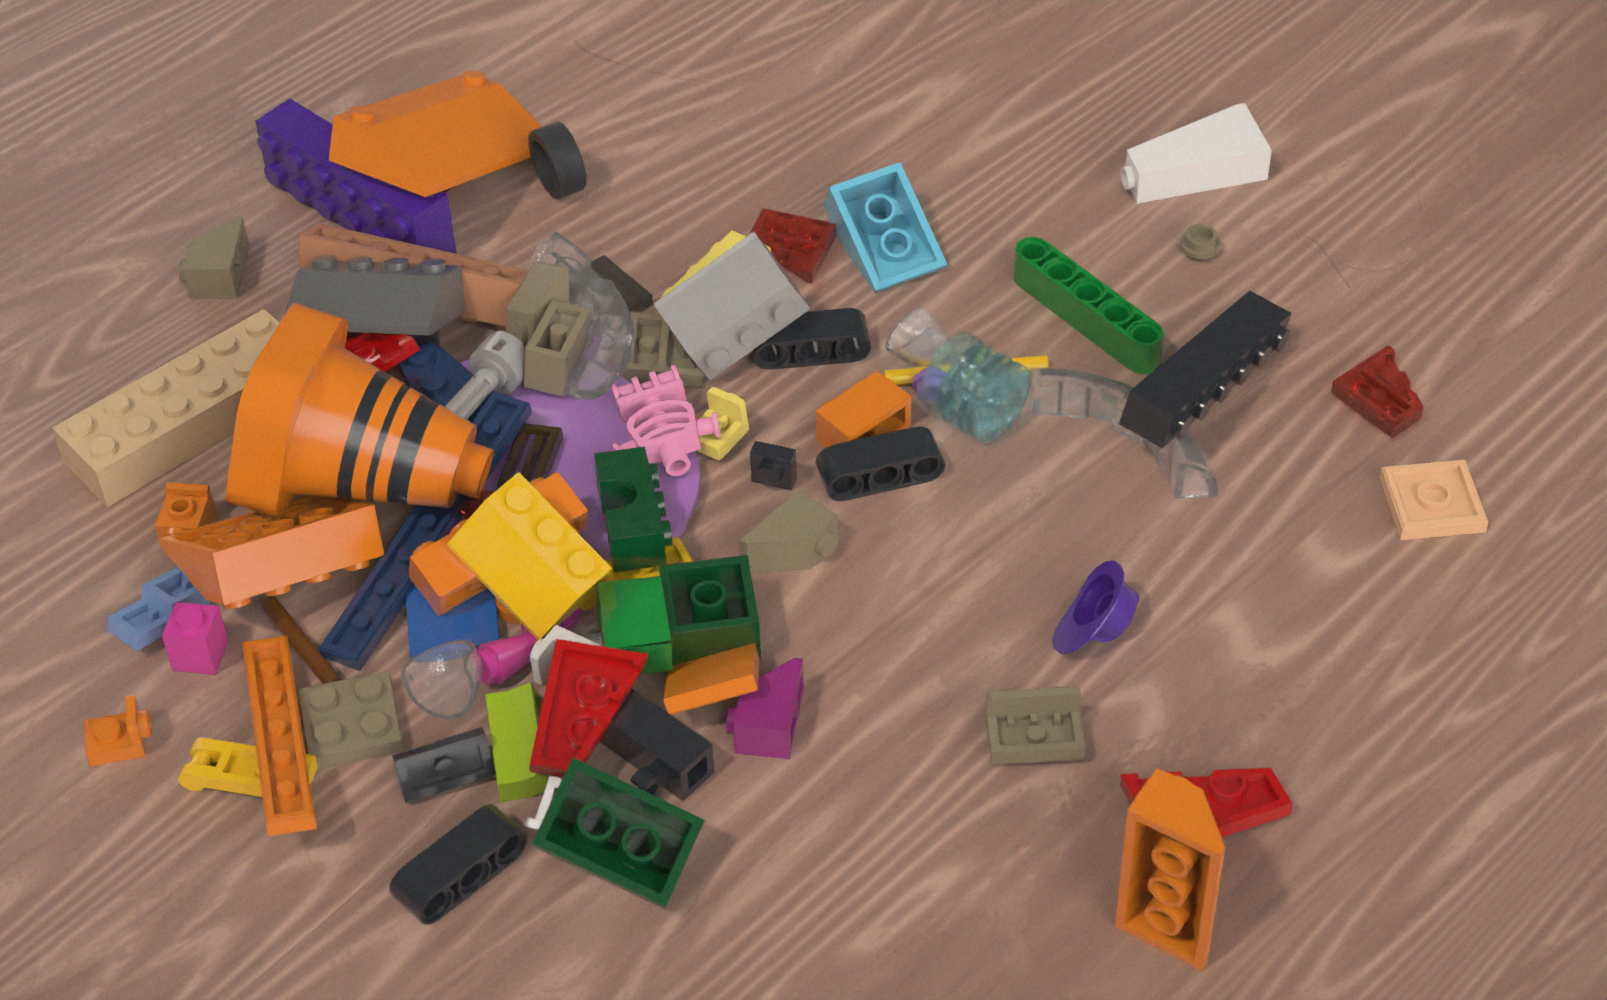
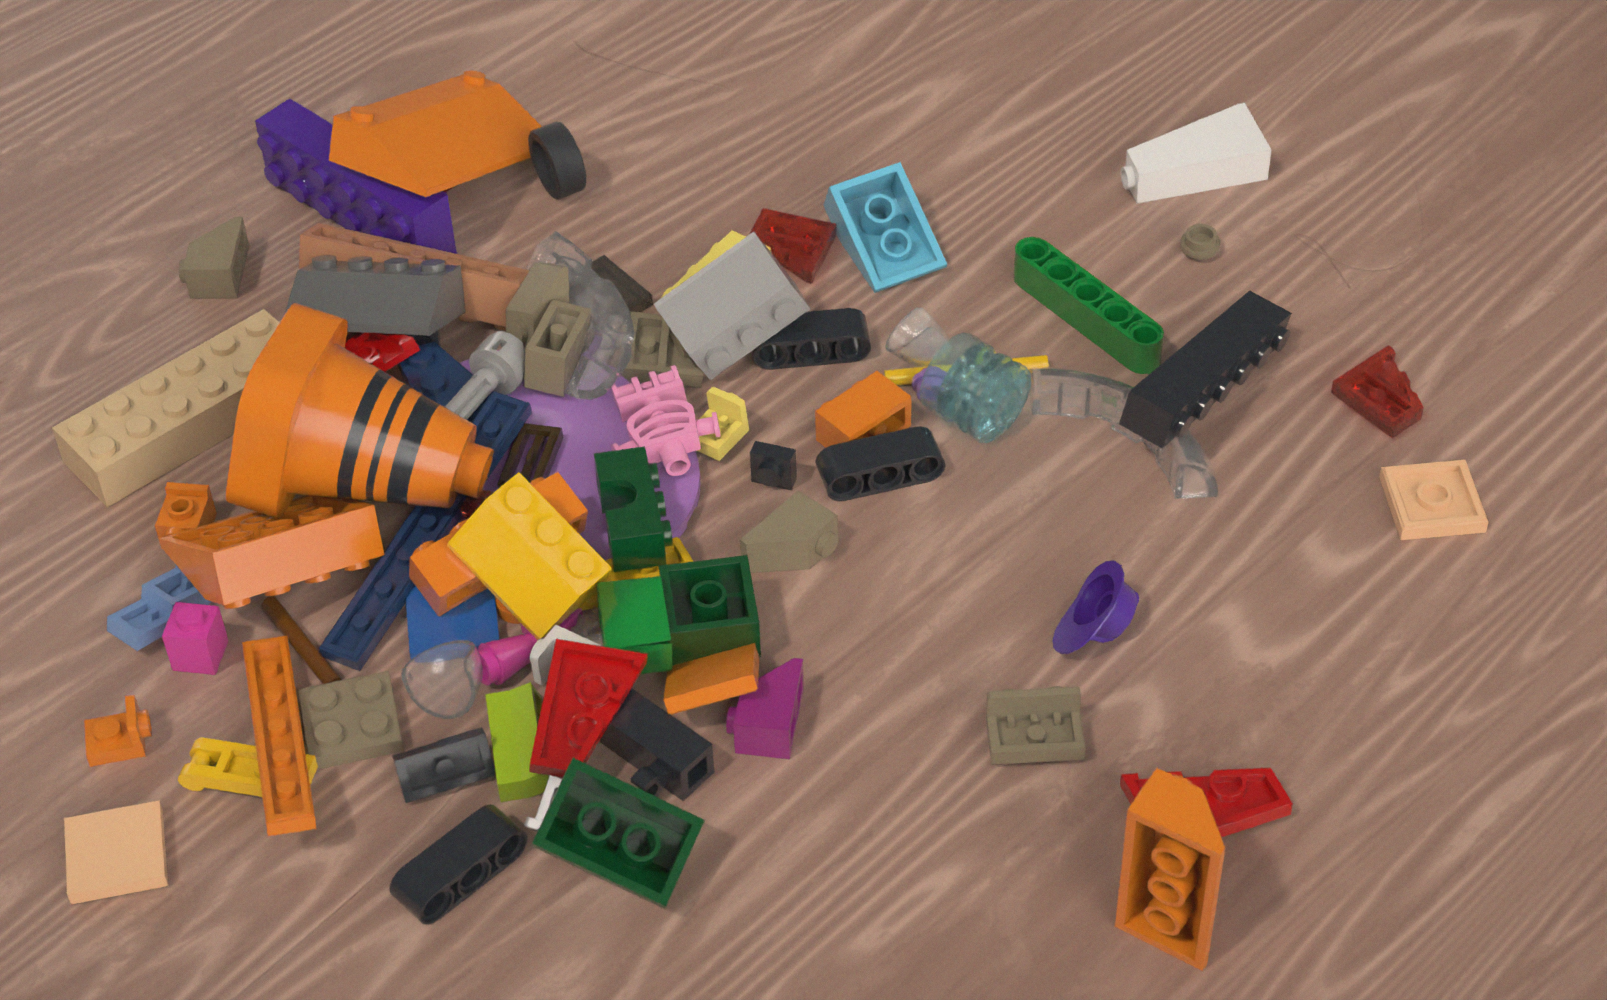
(115, 852): none -> light nougat tile

